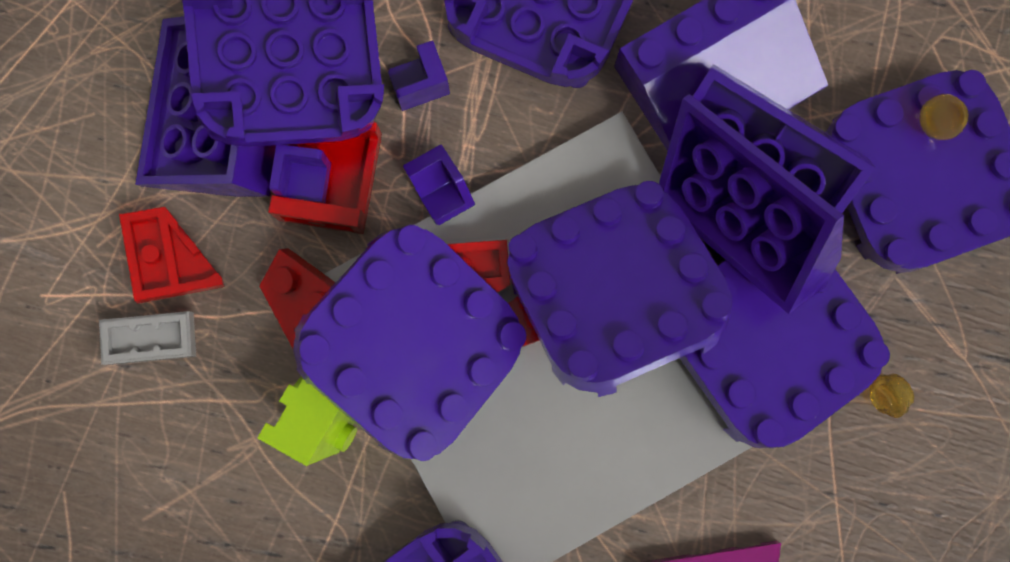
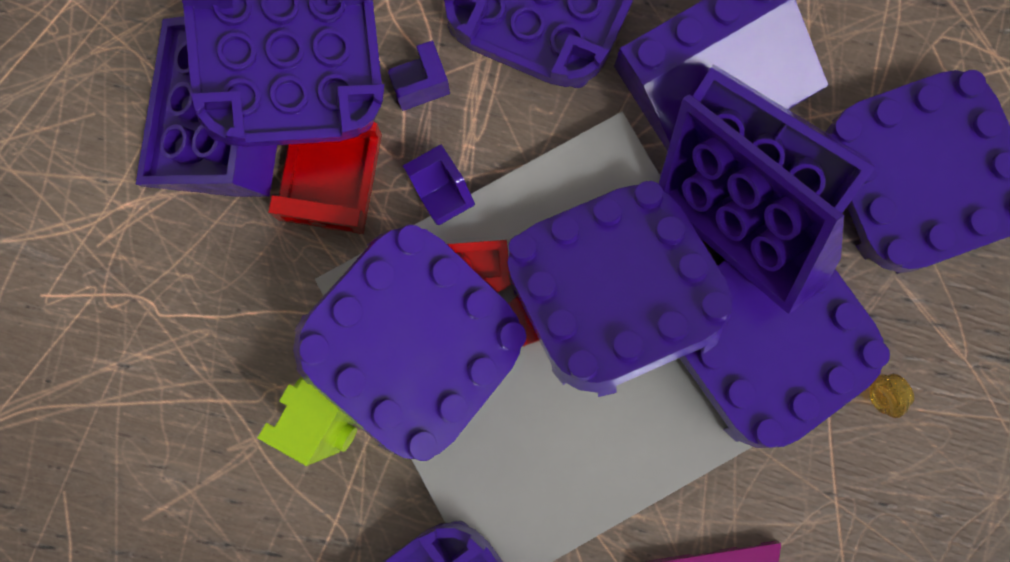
(147, 338): light grey plate -> none
(163, 257): red wing -> none
(293, 289): red wing -> none
(300, 173): dark purple panel -> none
(943, 117): clear yellow plate -> none

